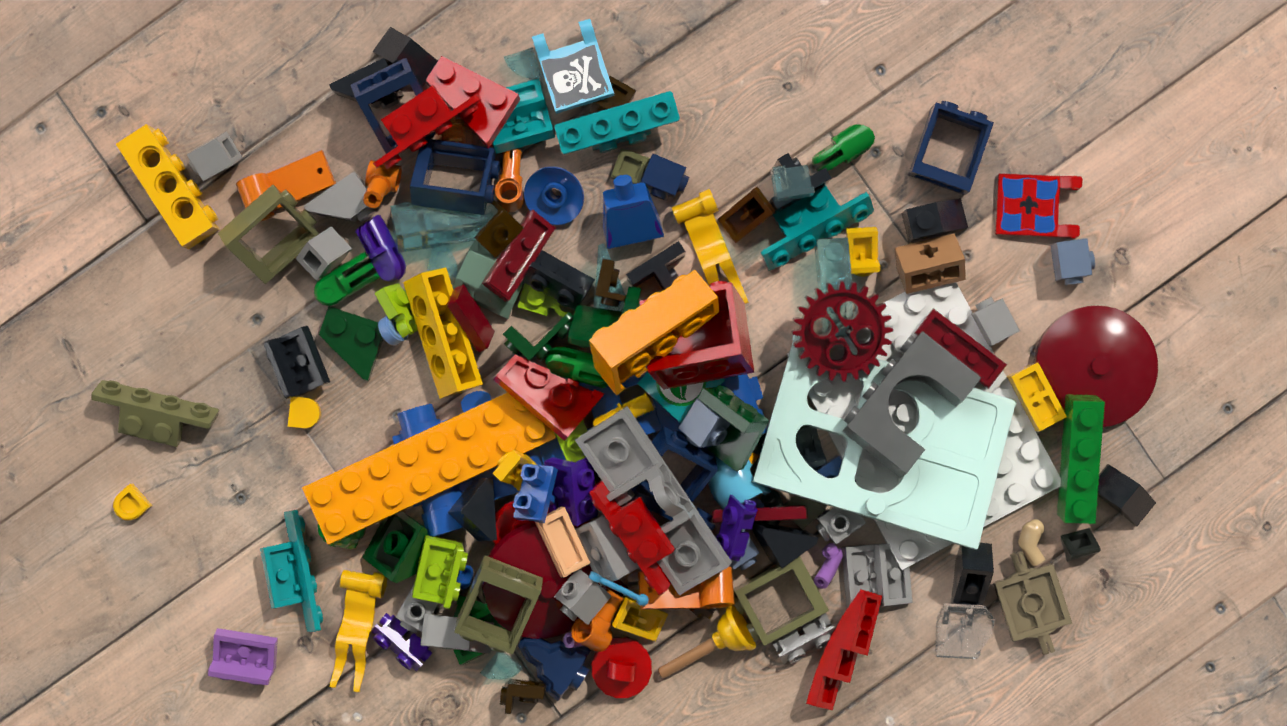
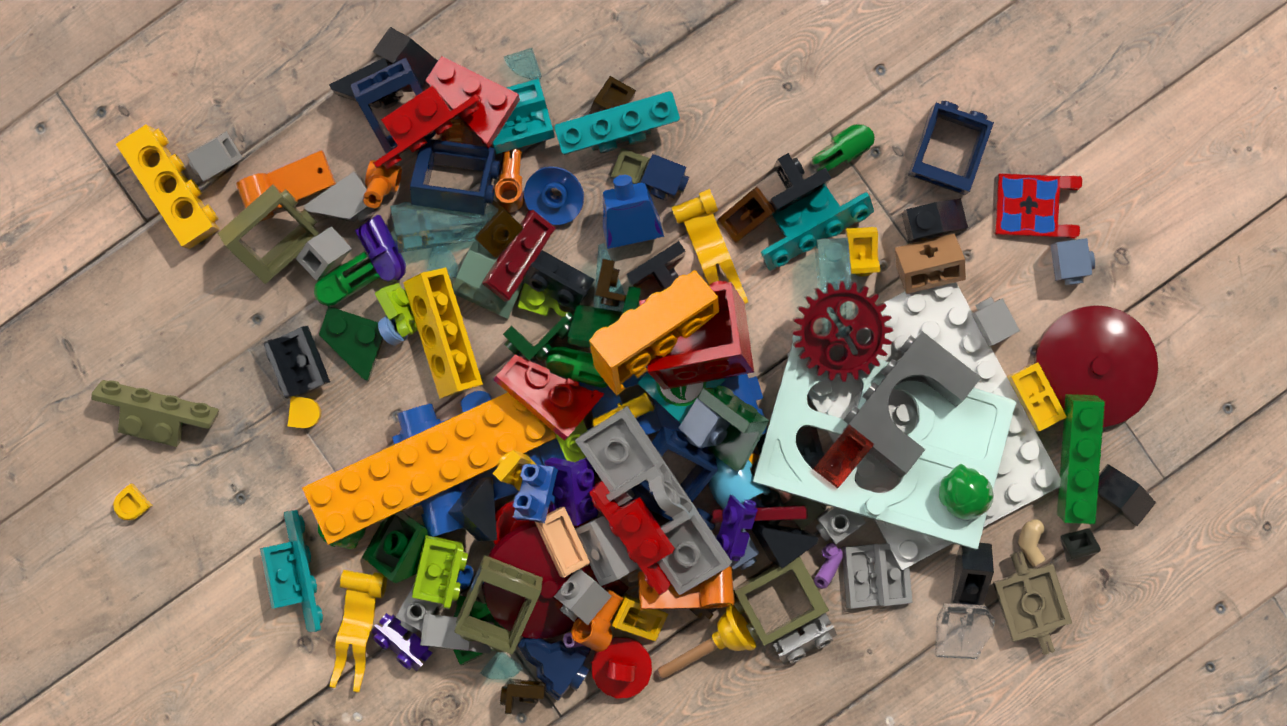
(243, 657): medium lavender bracket -> none
(470, 318): dark red tile -> none
(574, 72): flag -> none
(641, 599): dark azure hinge -> none
(791, 182): clear light blue panel -> none
(843, 456): none -> clear red slope
(849, 638): red slope -> none
(962, 347): dark red tile -> none
(966, 493): none -> green hair

